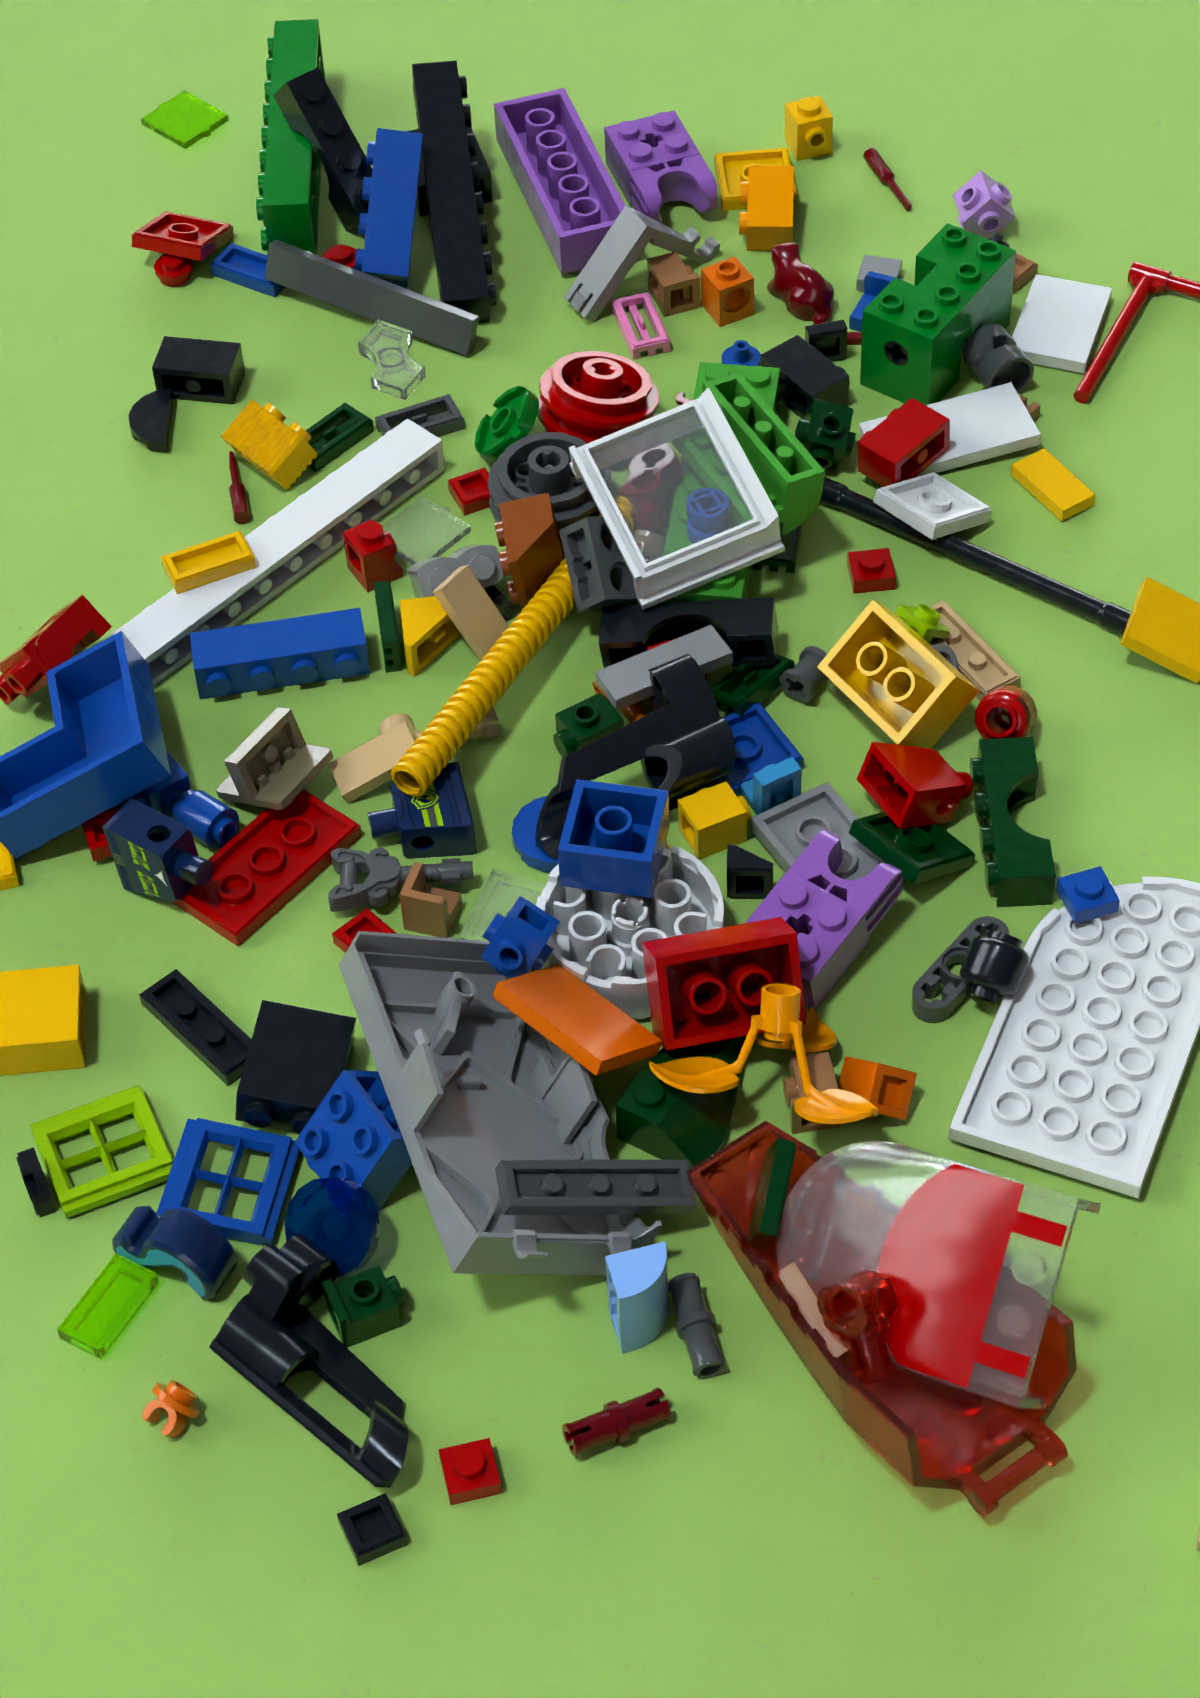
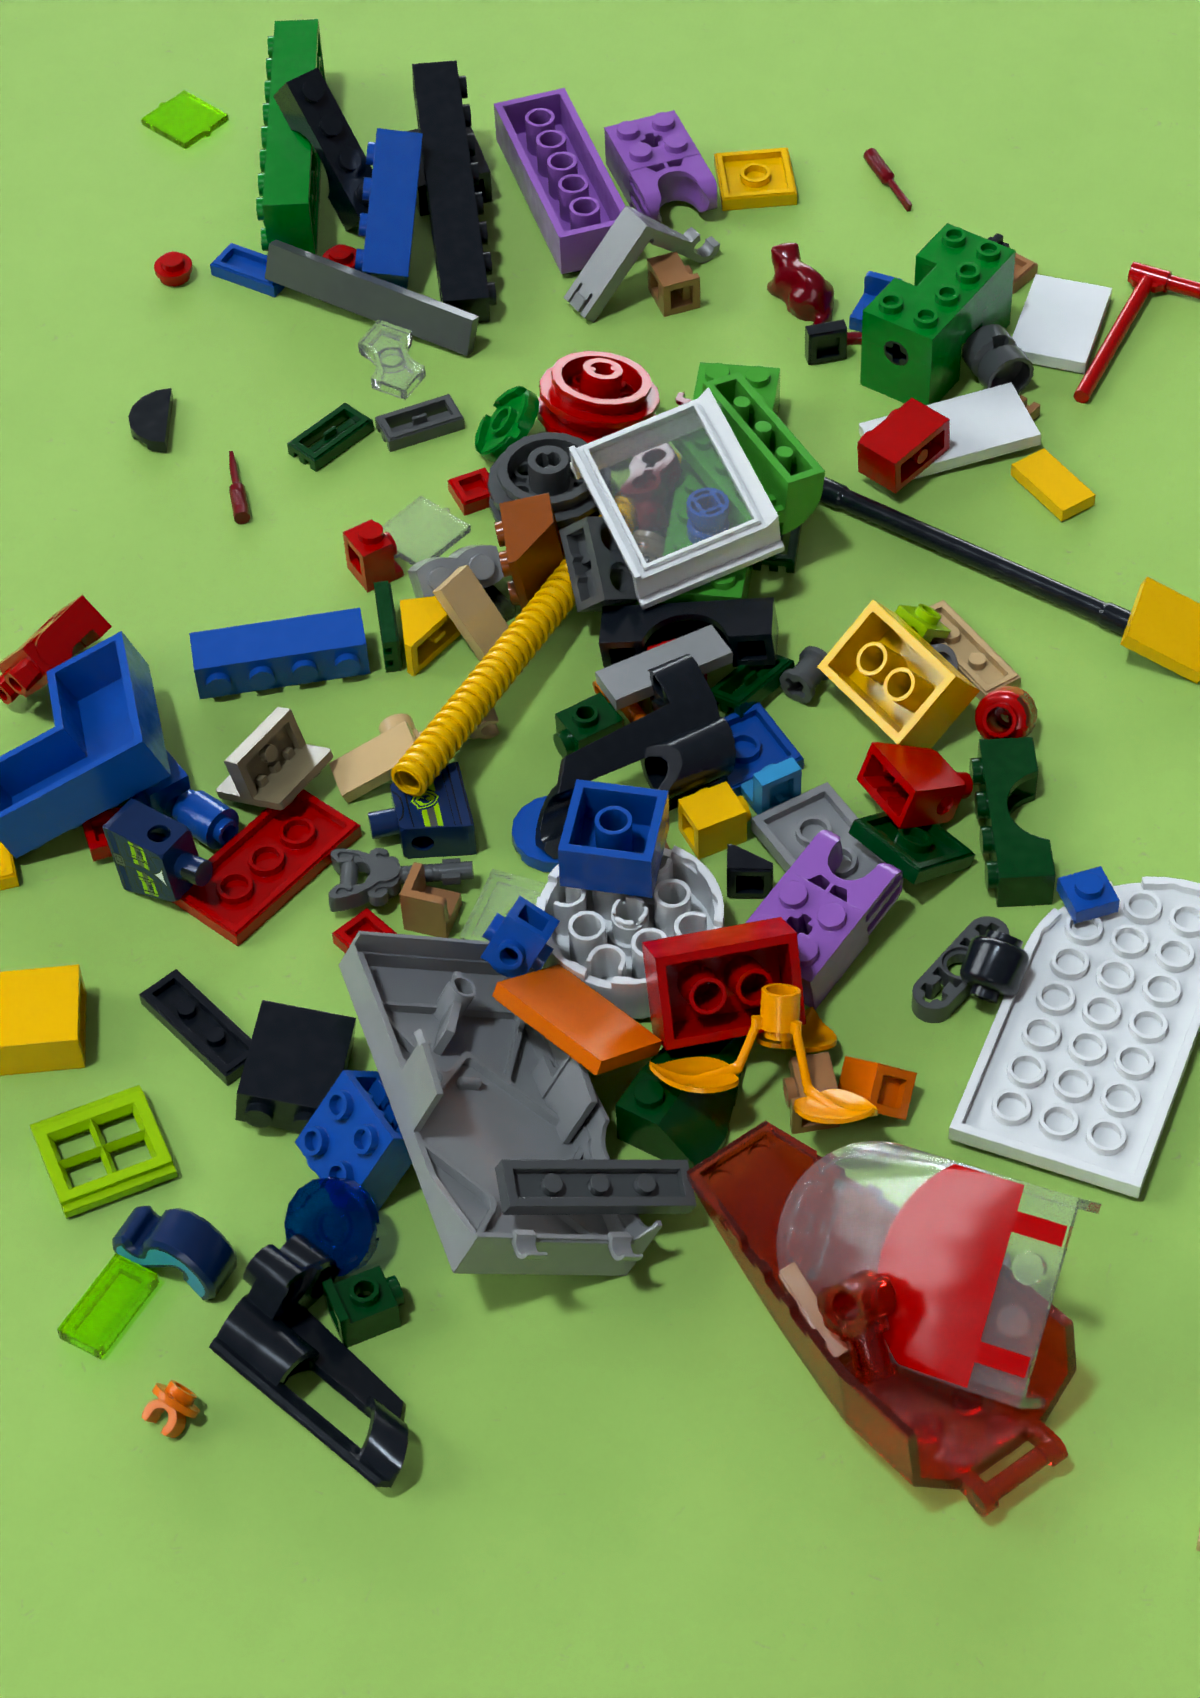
(35, 1182): black tile -> none
(182, 236): red tile -> none
(199, 369): black brick -> none
(208, 562): yellow tile -> none
(270, 444): yellow brick -> none
(271, 1190): blue piece -> none
(290, 545): white brick -> none
(372, 1529): black tile -> none
(470, 1471): red plate -> none
(616, 1421): dark red pin -> none
(638, 1294): light blue brick -> none
(646, 343): bright pink tile -> none
(696, 1326): dark grey pin -> none
(727, 291): orange brick -> none
(741, 354): blue tile -> none
(769, 207): light orange brick -> none
(771, 1193): dark green tile -> none
(806, 375): black brick -> none
(808, 127): yellow brick -> none
(826, 432): dark green brick -> none
(871, 570): red plate -> none
(881, 265): light grey tile -> none
(932, 505): white tile -> none
(984, 206): lavender brick -> none

